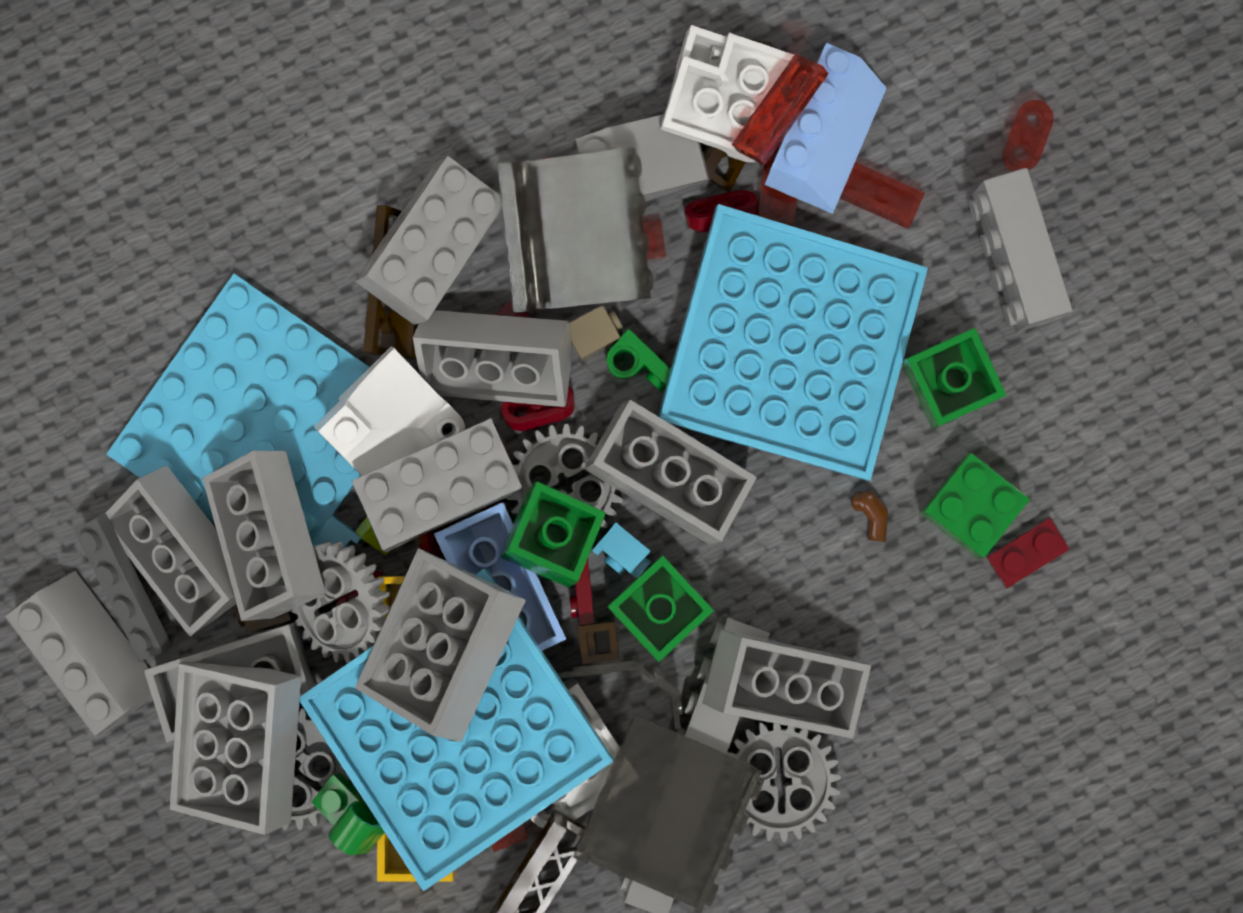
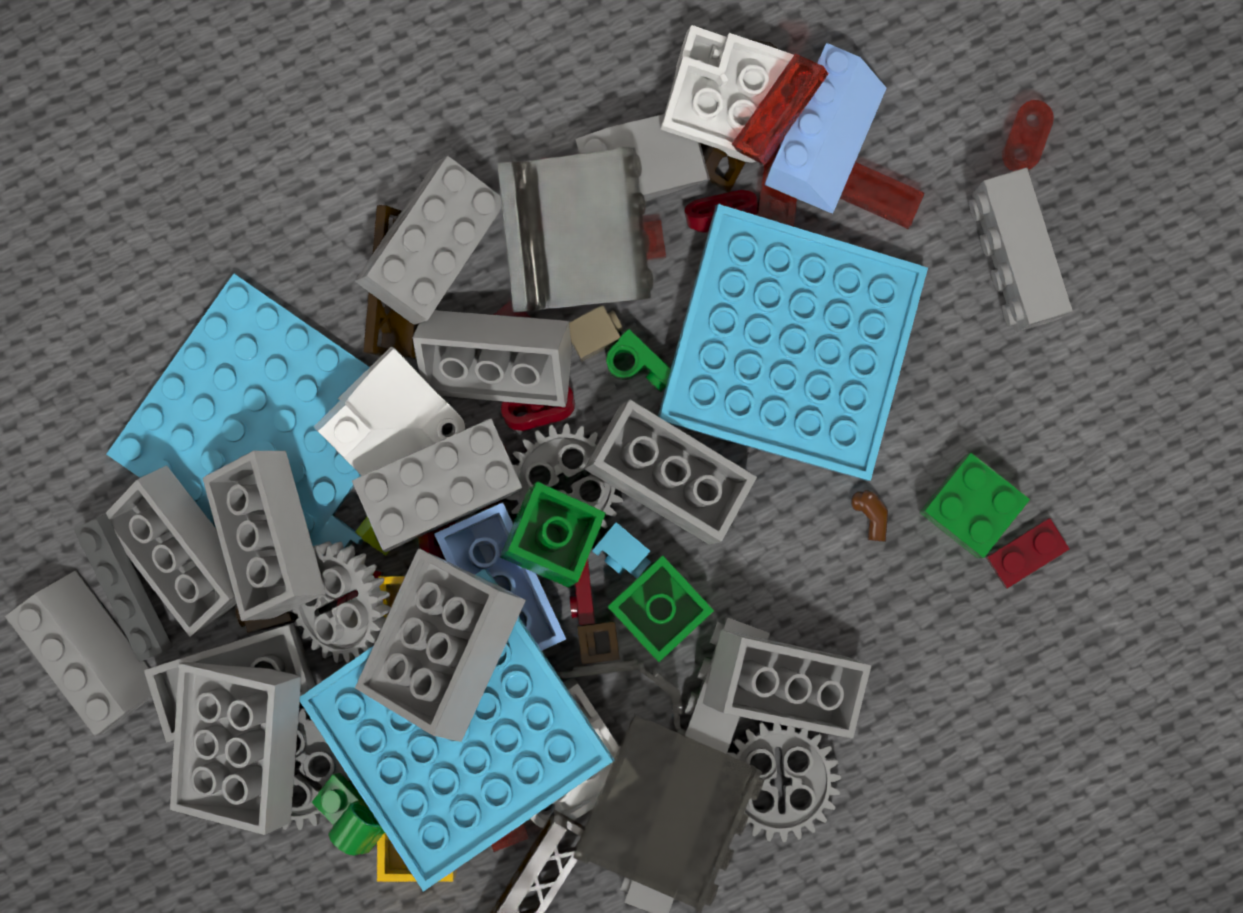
(953, 378): green brick -> none

